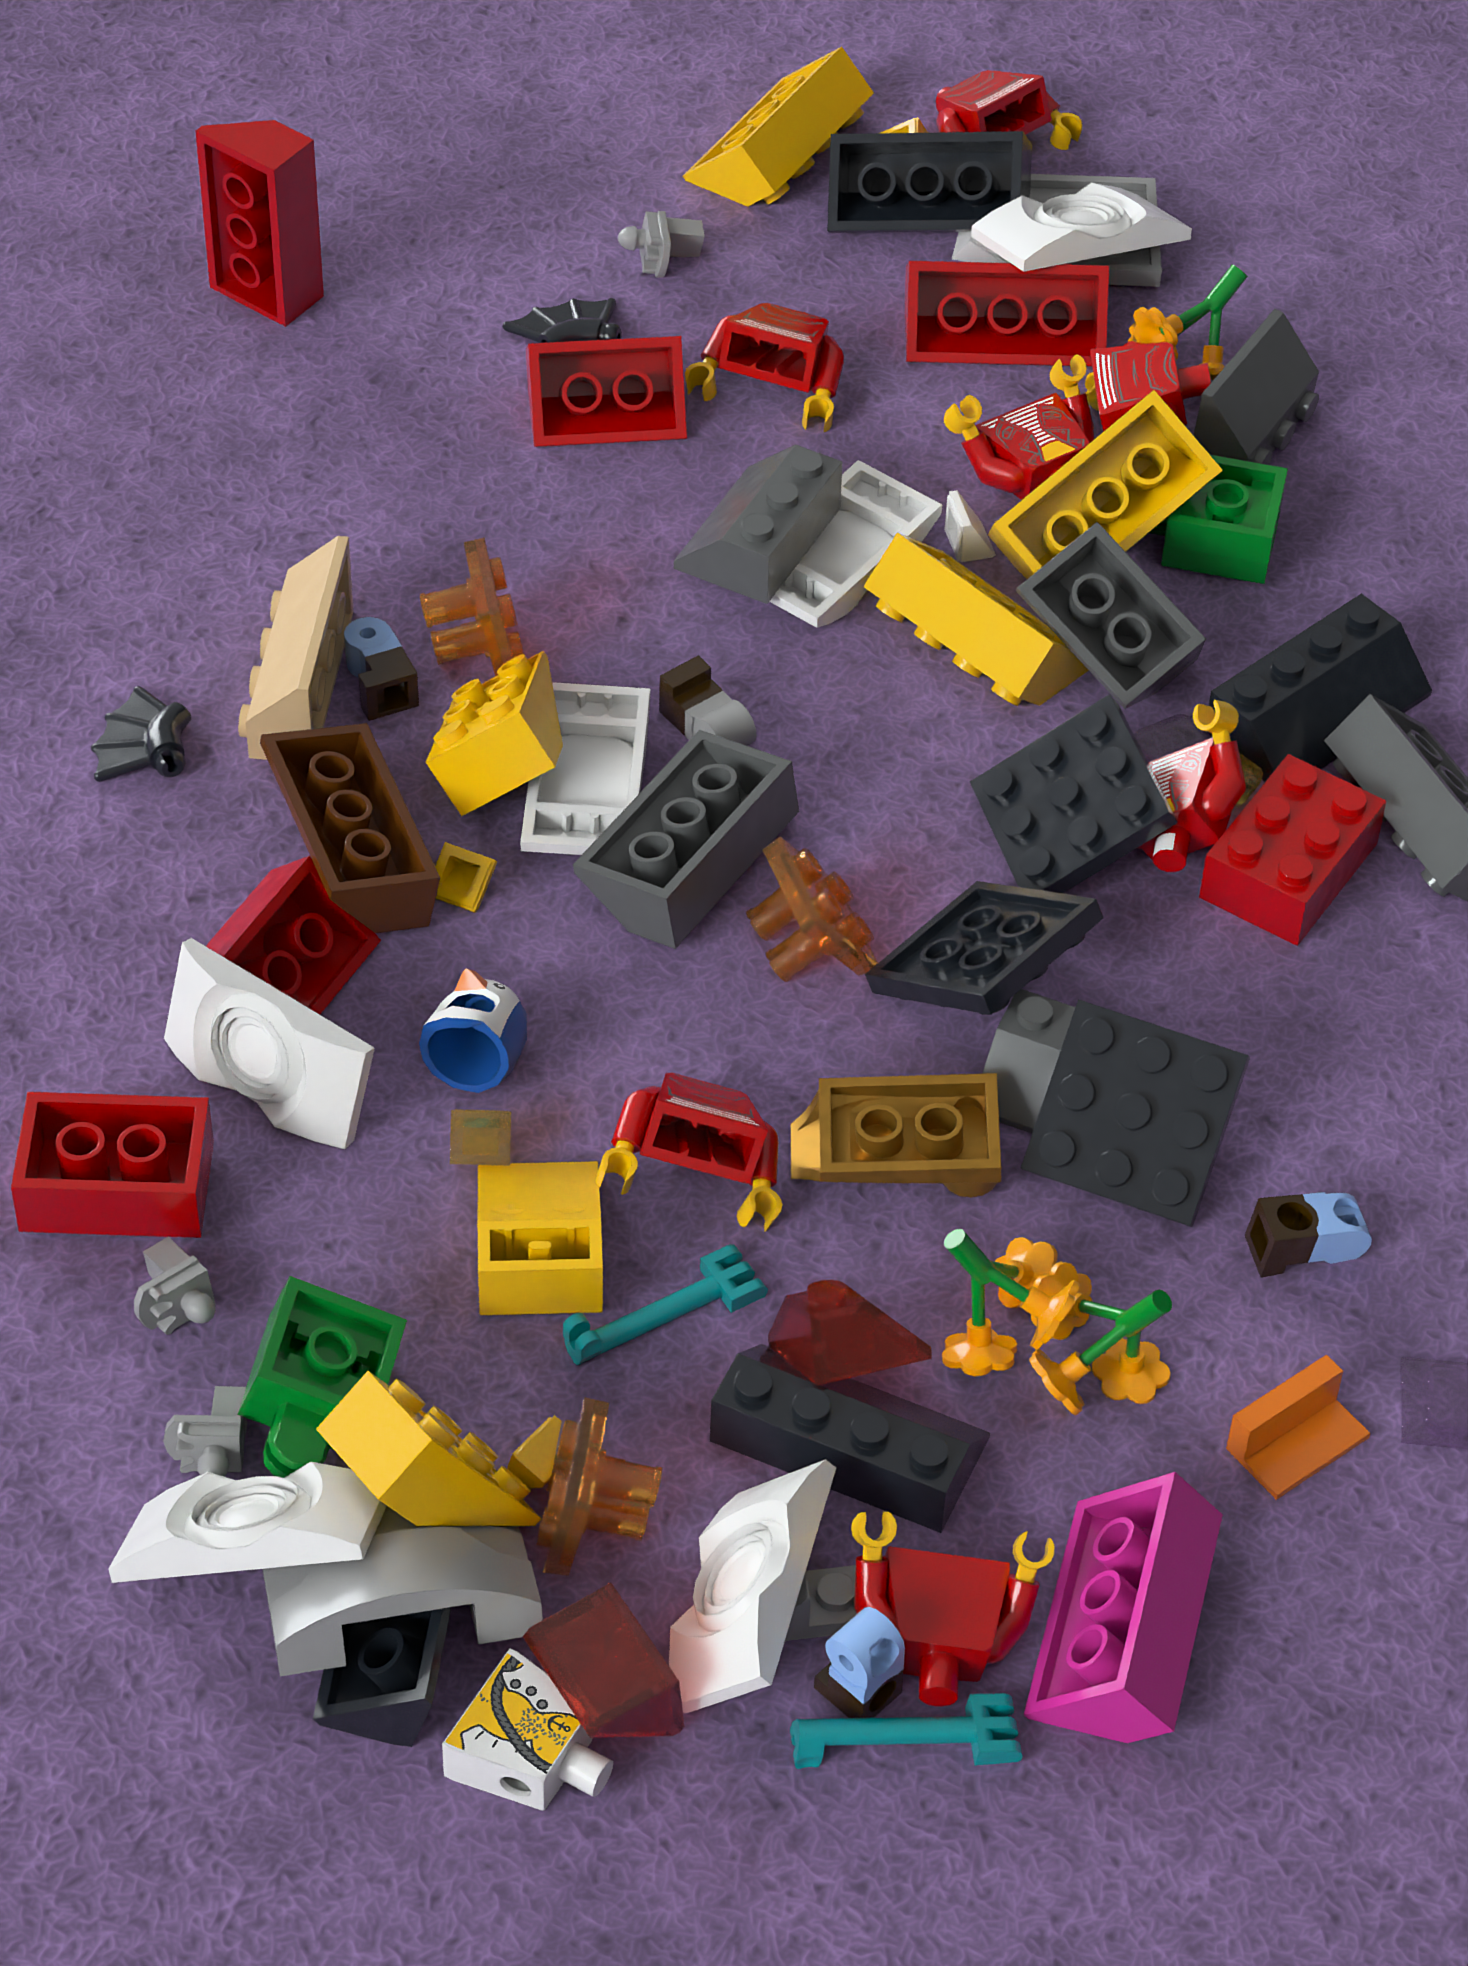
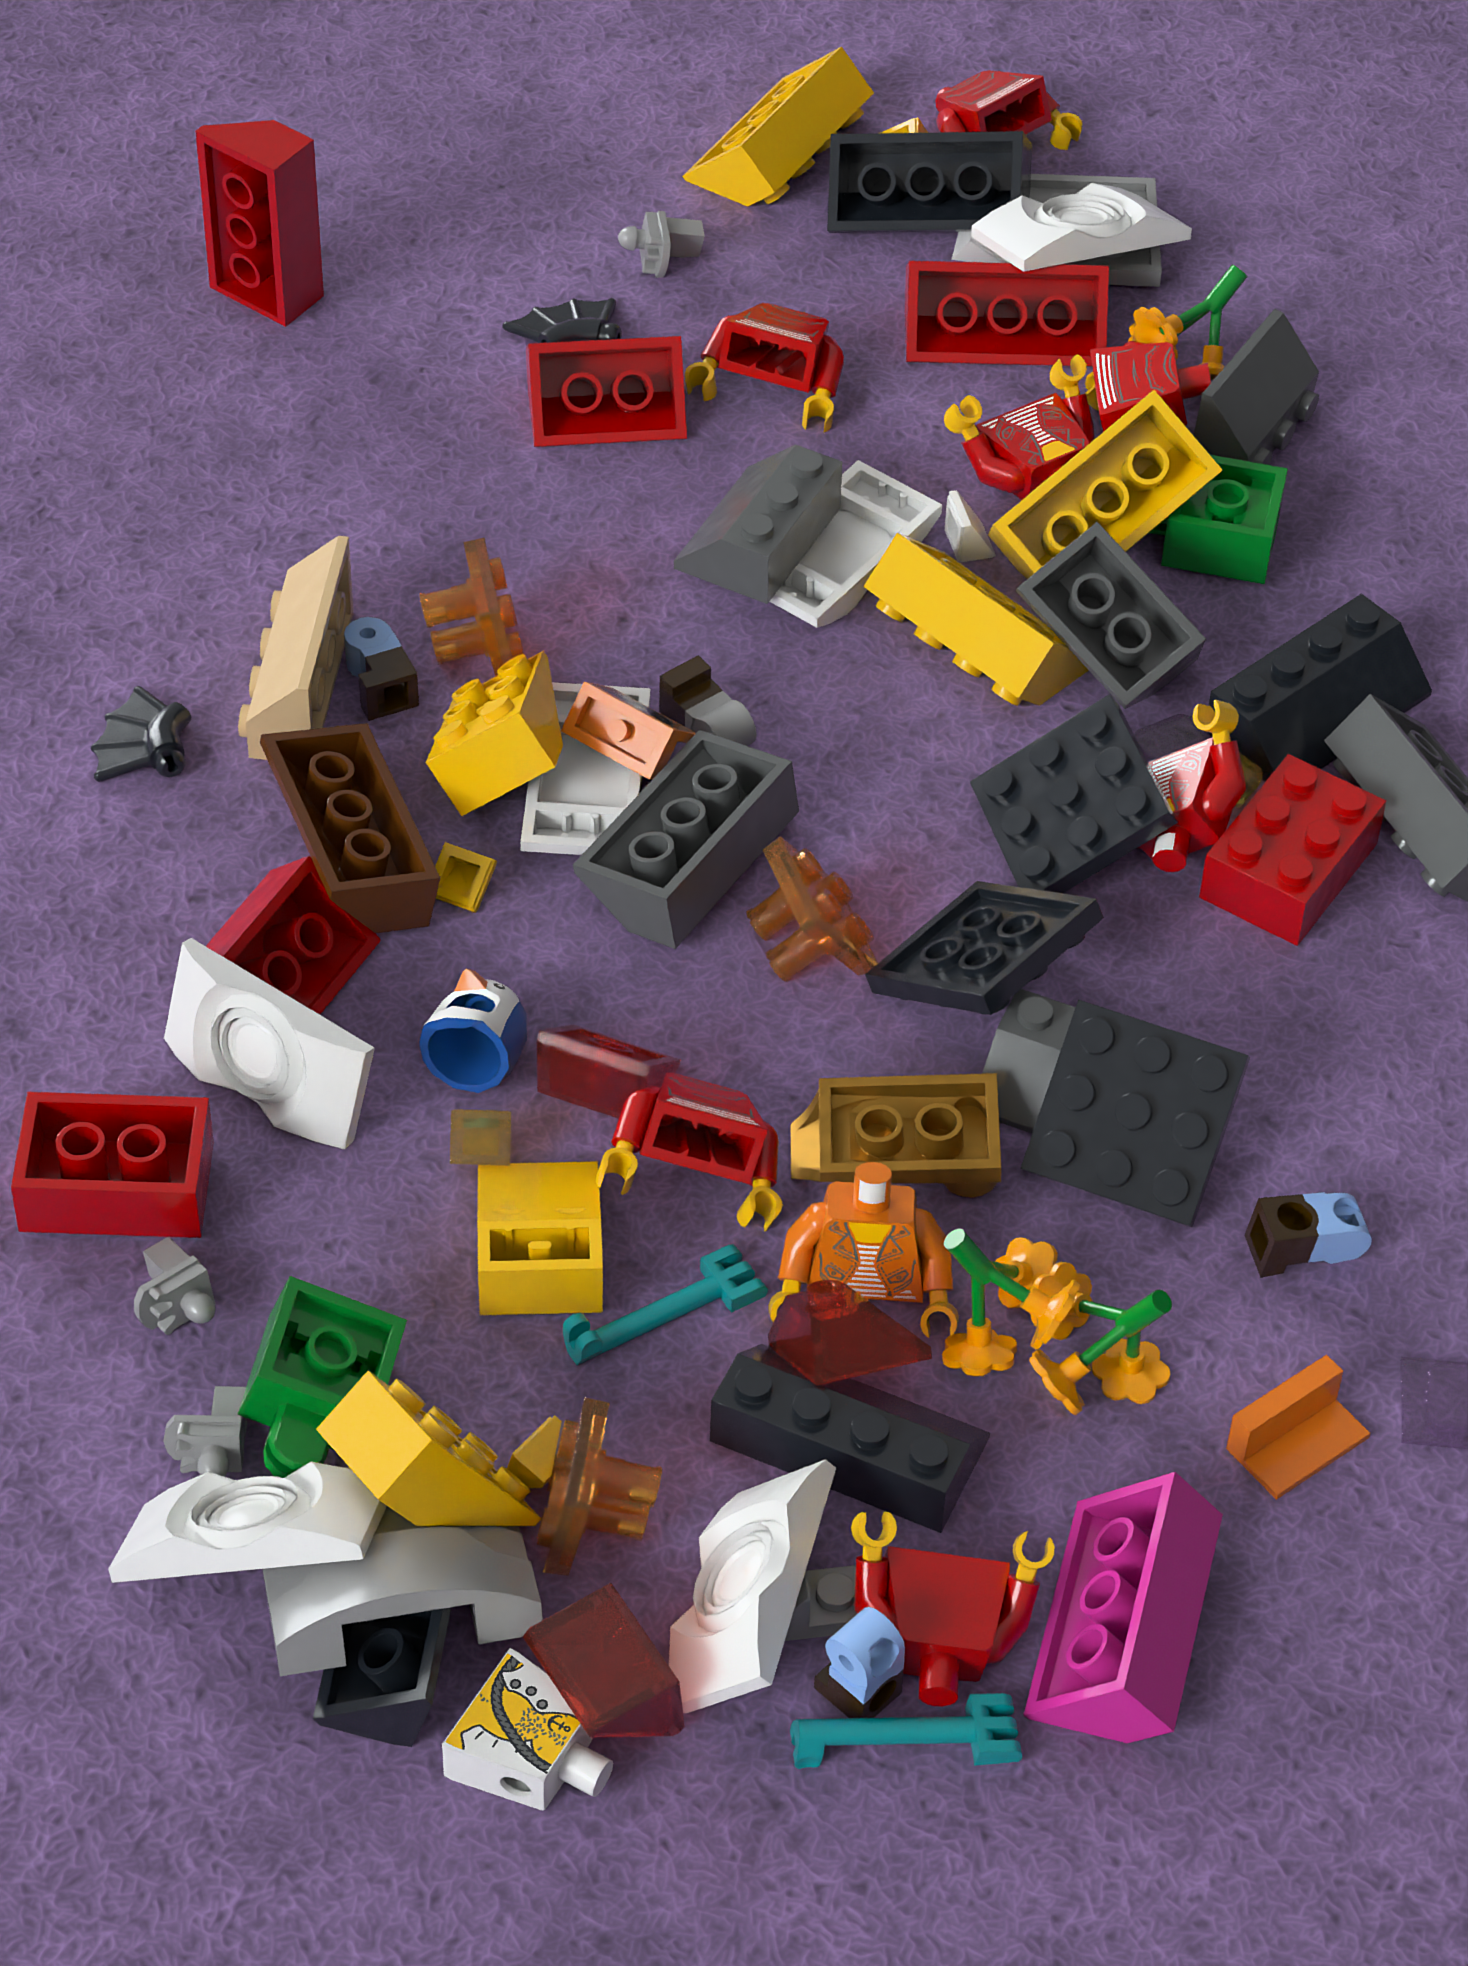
(596, 1068): none -> clear red slope
(624, 729): none -> panel
(873, 1243): none -> orange torso

